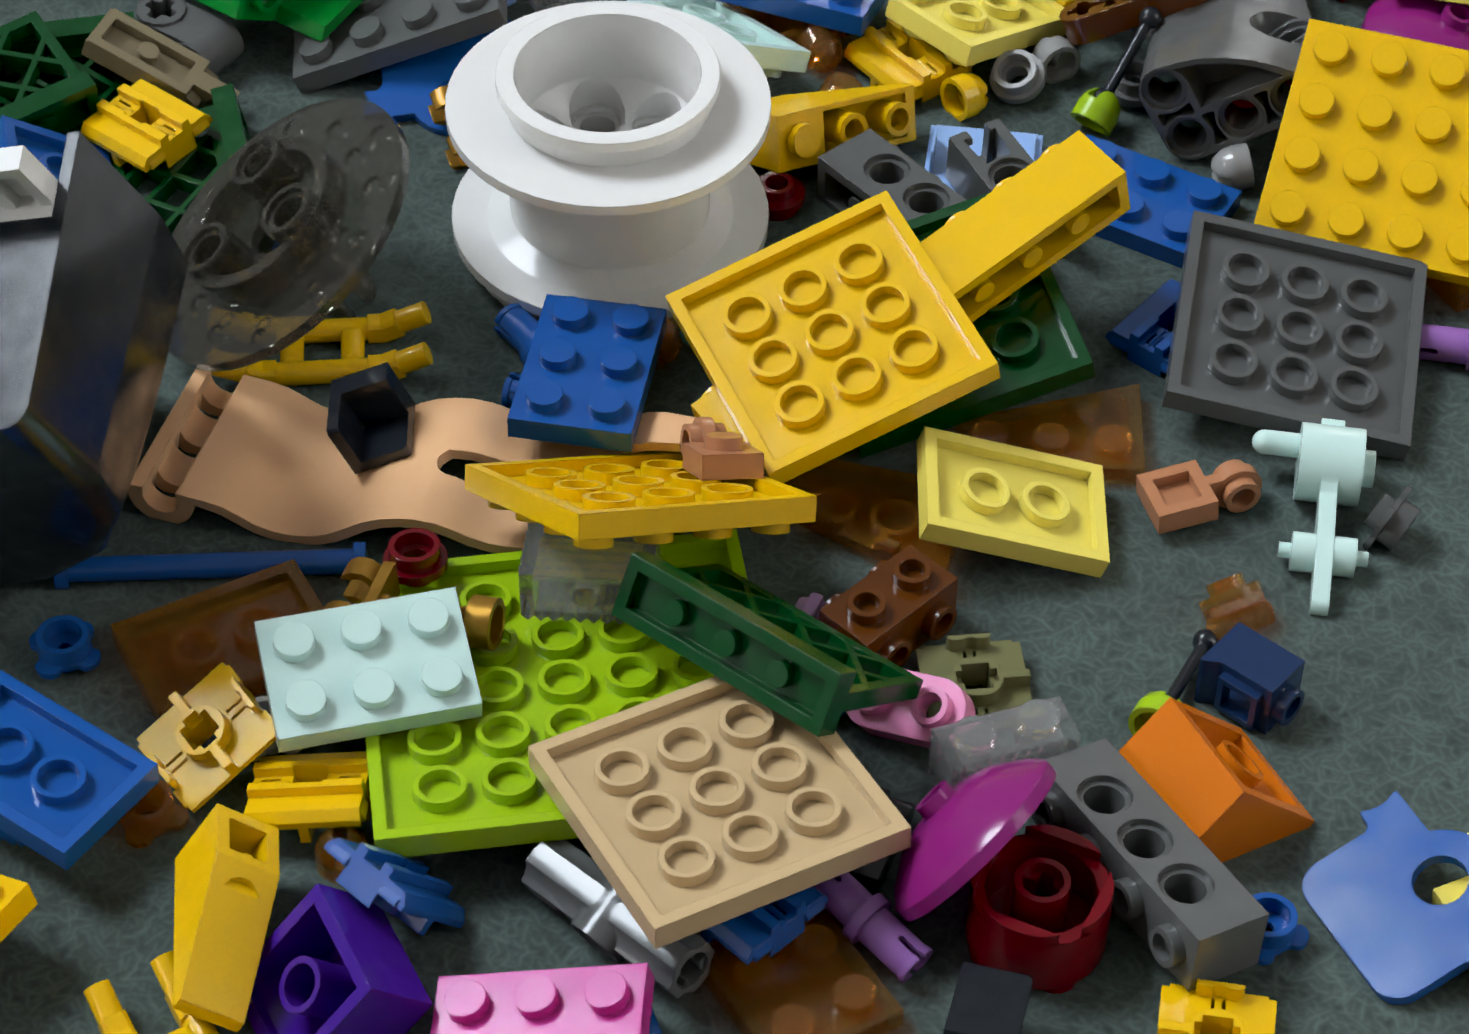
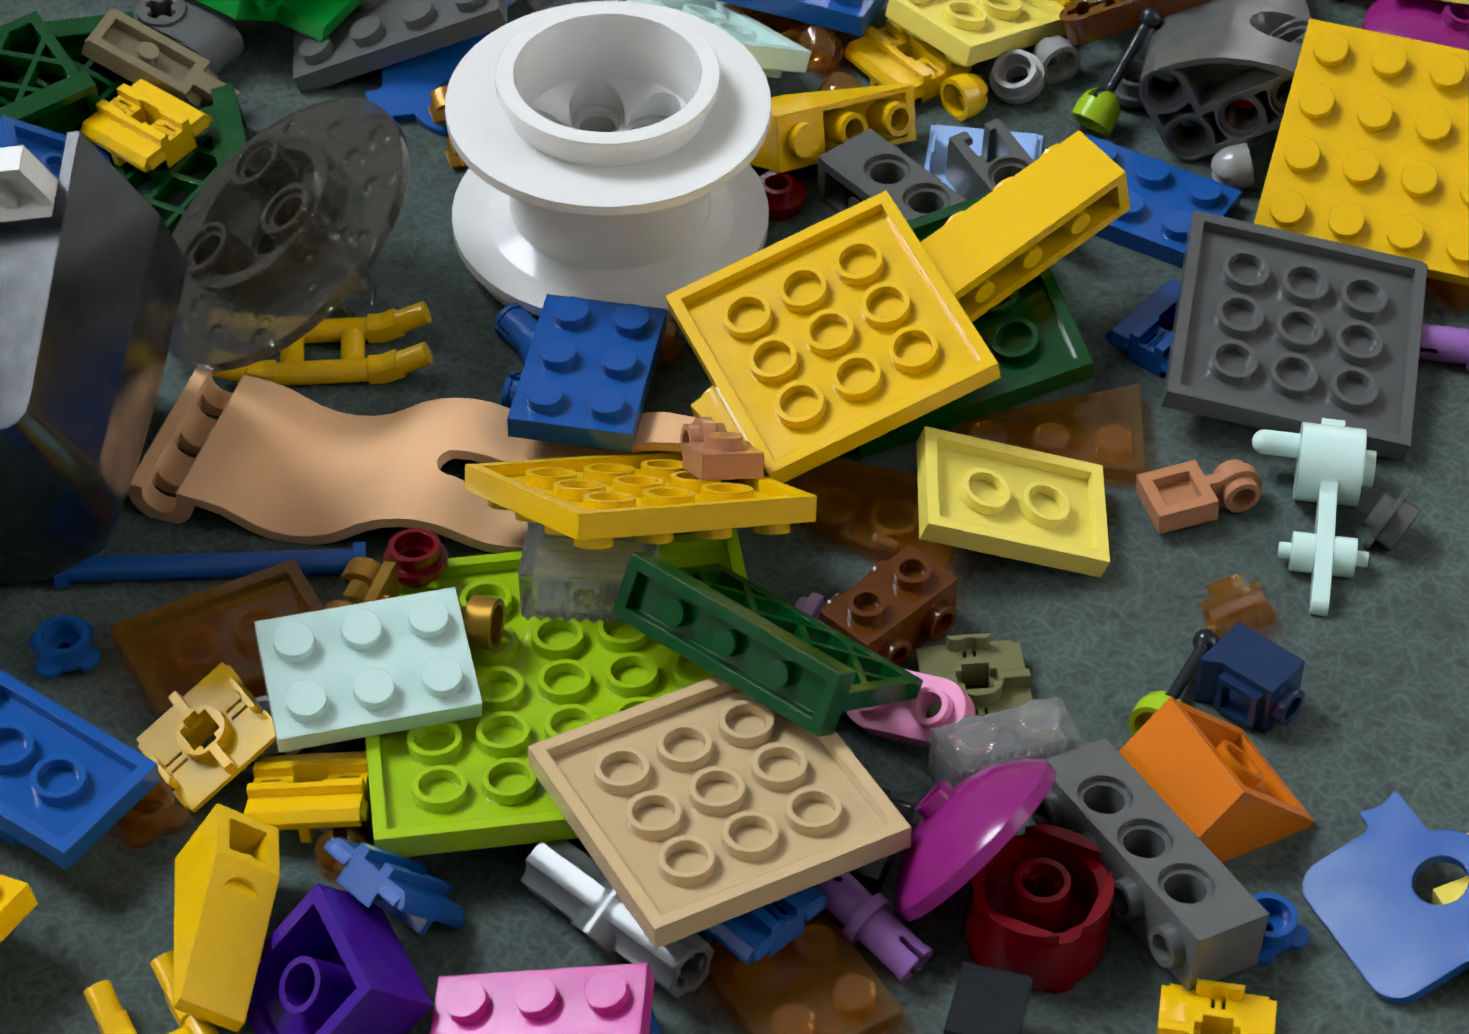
(371, 418): black panel -> none

